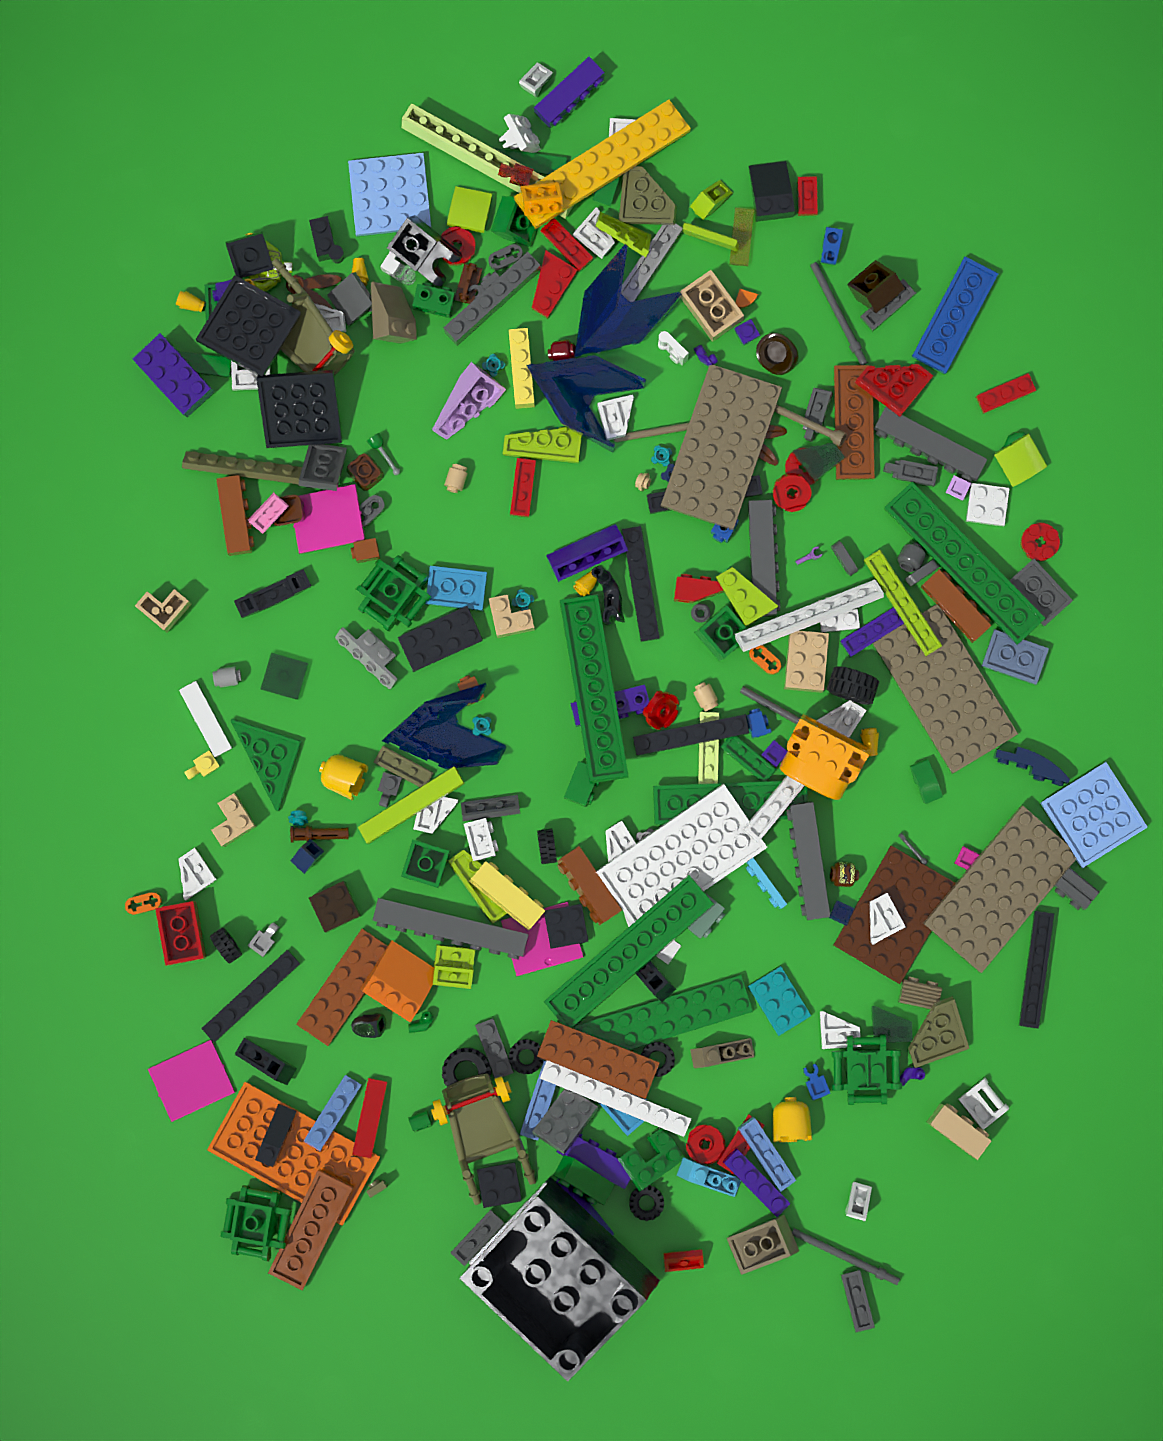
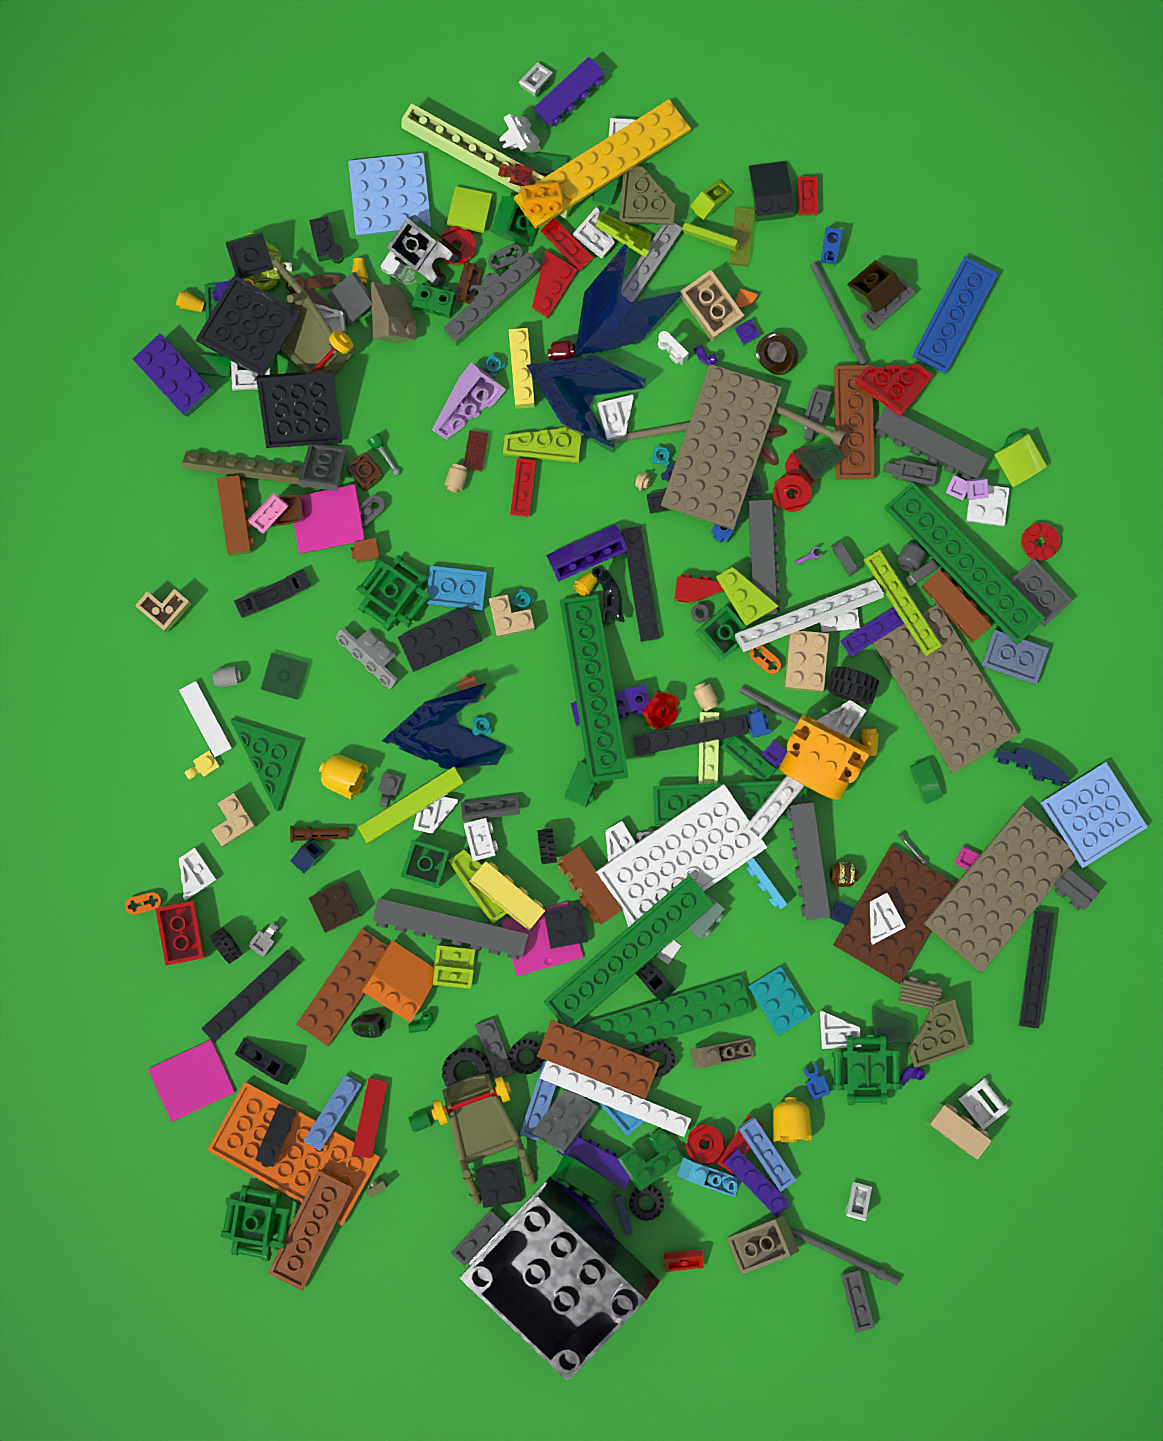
(298, 818): teal plate -> none
(403, 767): olive tile -> none
(475, 450): none -> clear red plate
(623, 1214): none -> dark blue tile
(977, 488): none -> lavender plate
(1006, 393): red plate -> none

